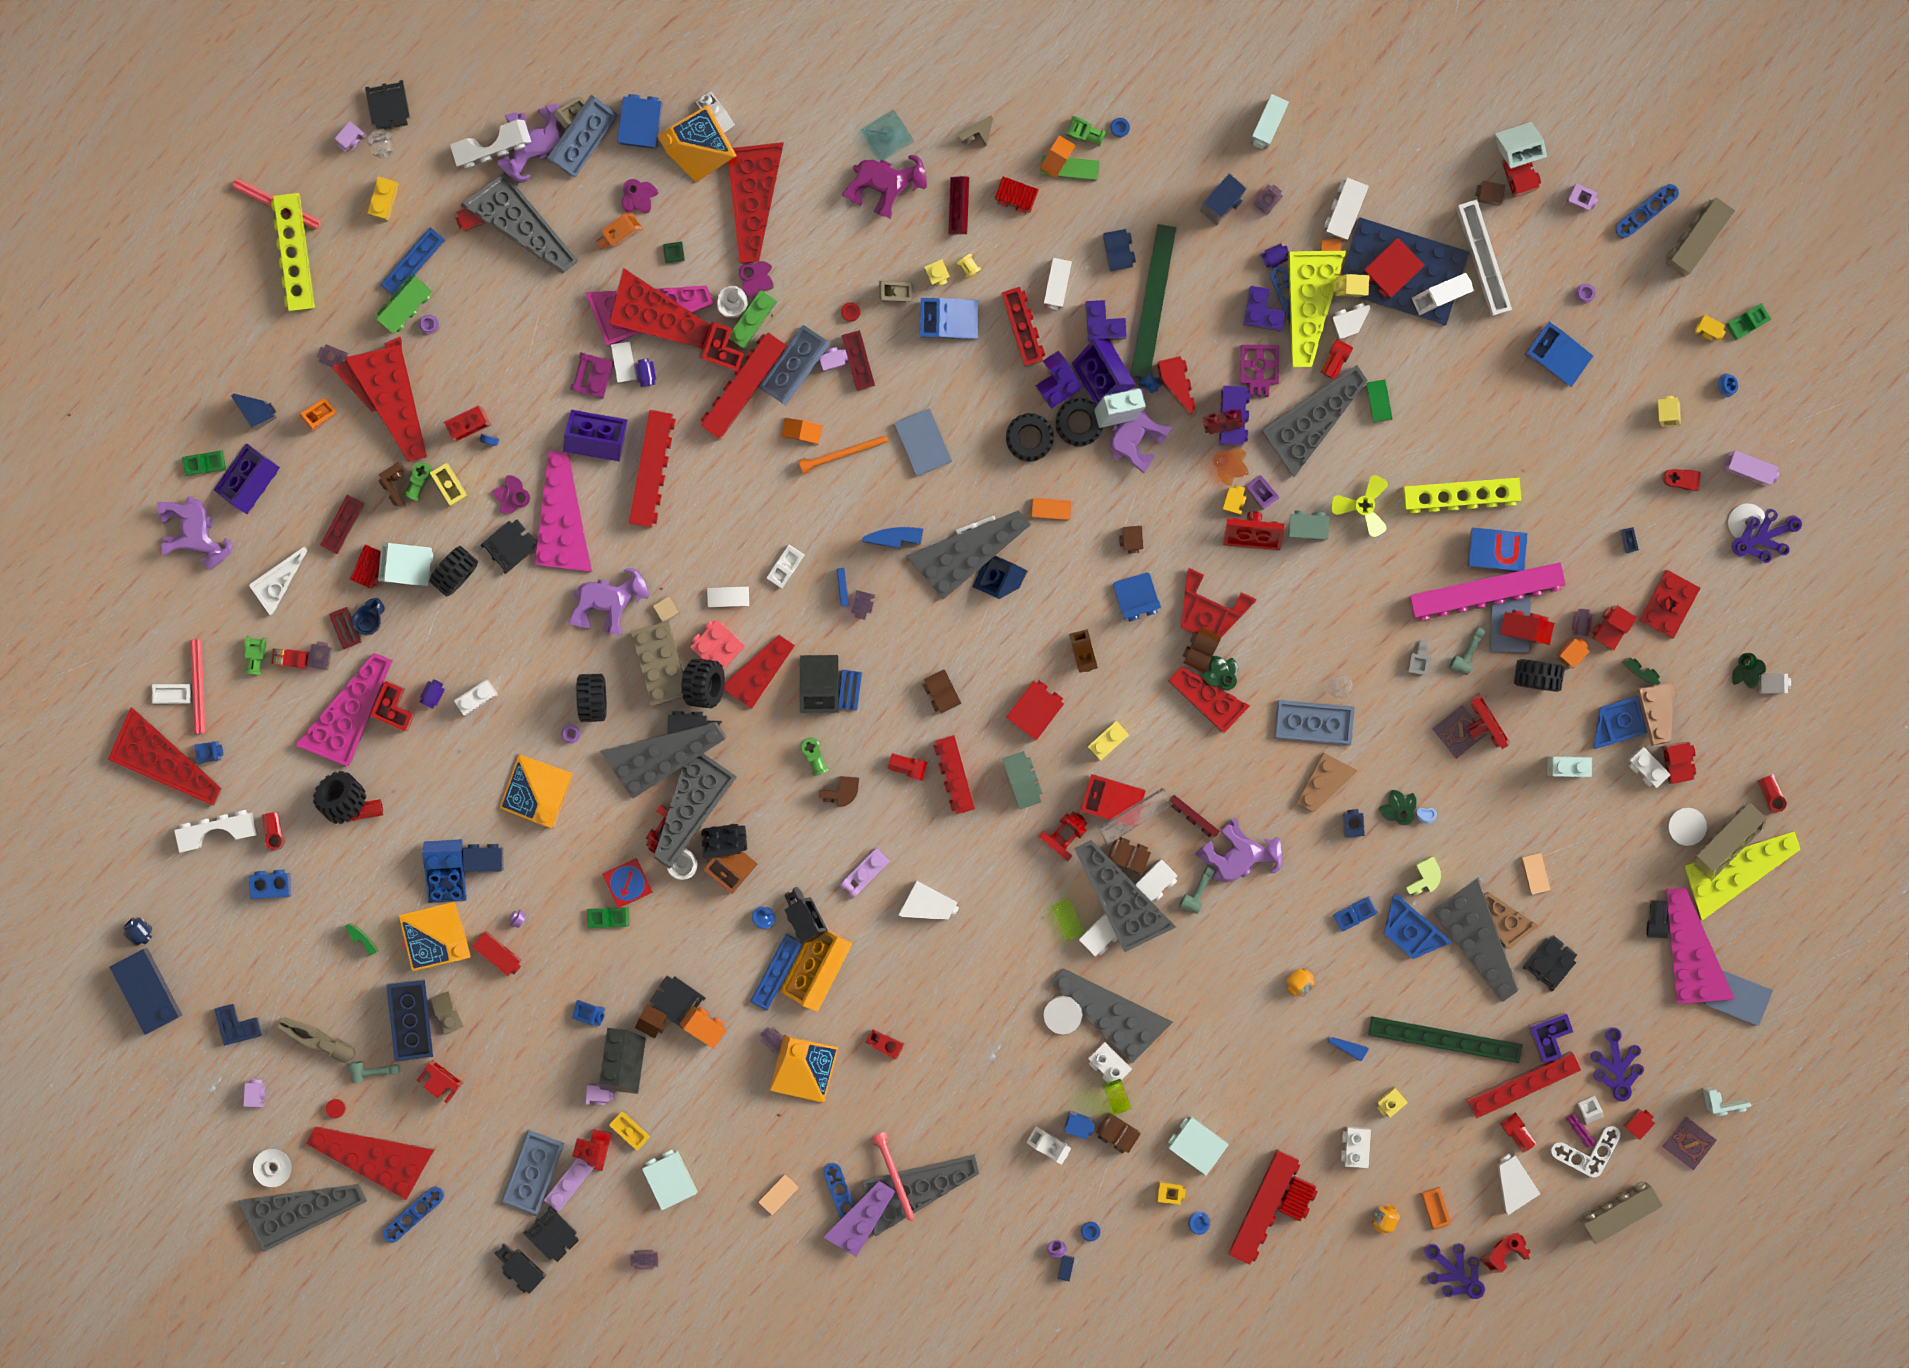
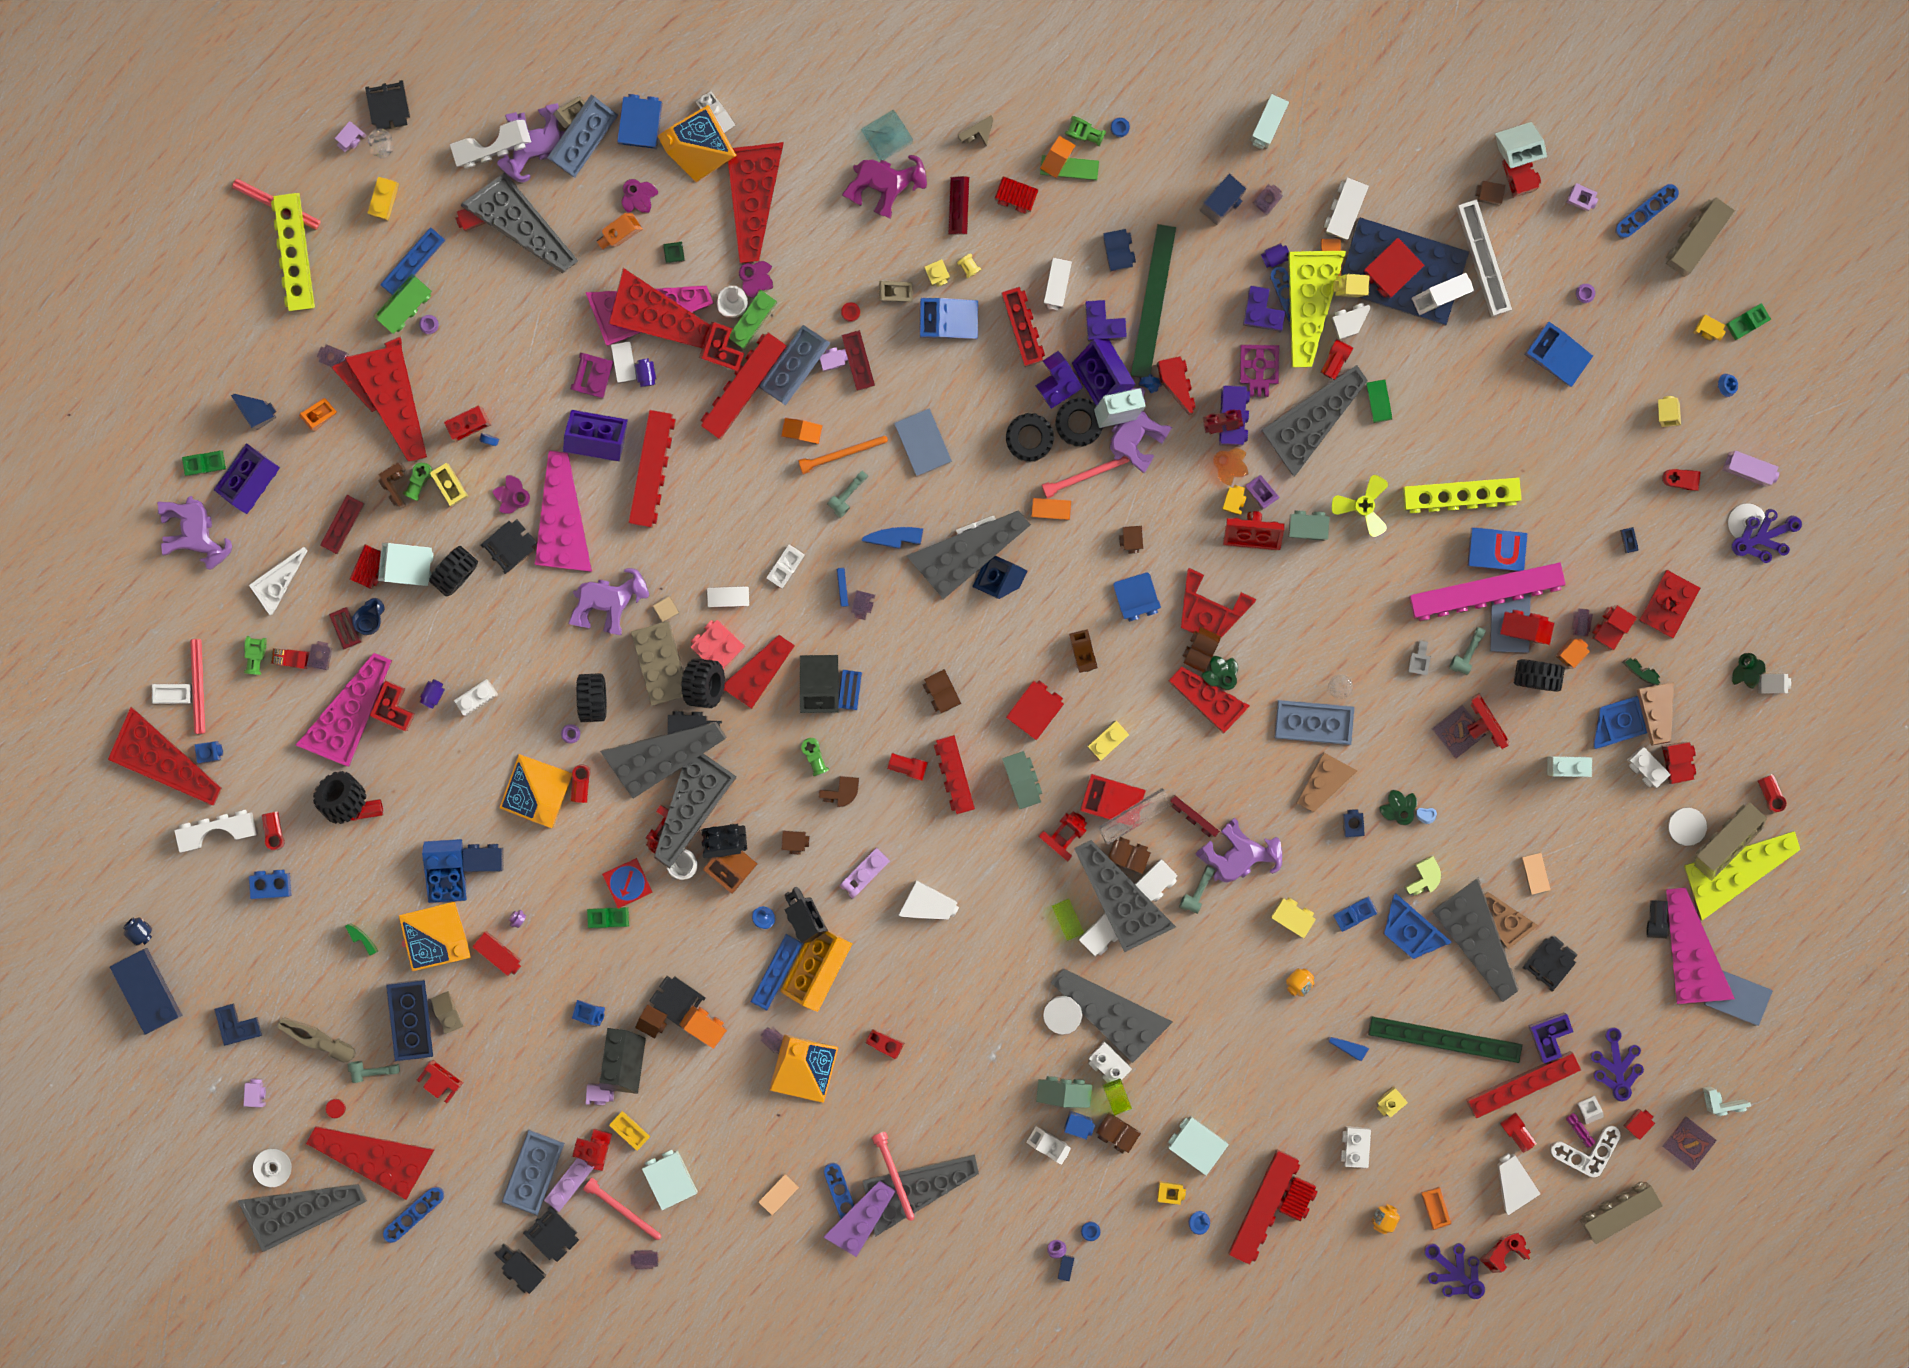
(580, 785): none -> red piece
(593, 1188): none -> coral piece
(795, 841): none -> reddish brown brick
(838, 504): none -> sand green brick
(1051, 488): none -> coral piece
(1064, 1092): none -> sand green brick
(1293, 917): none -> light yellow brick

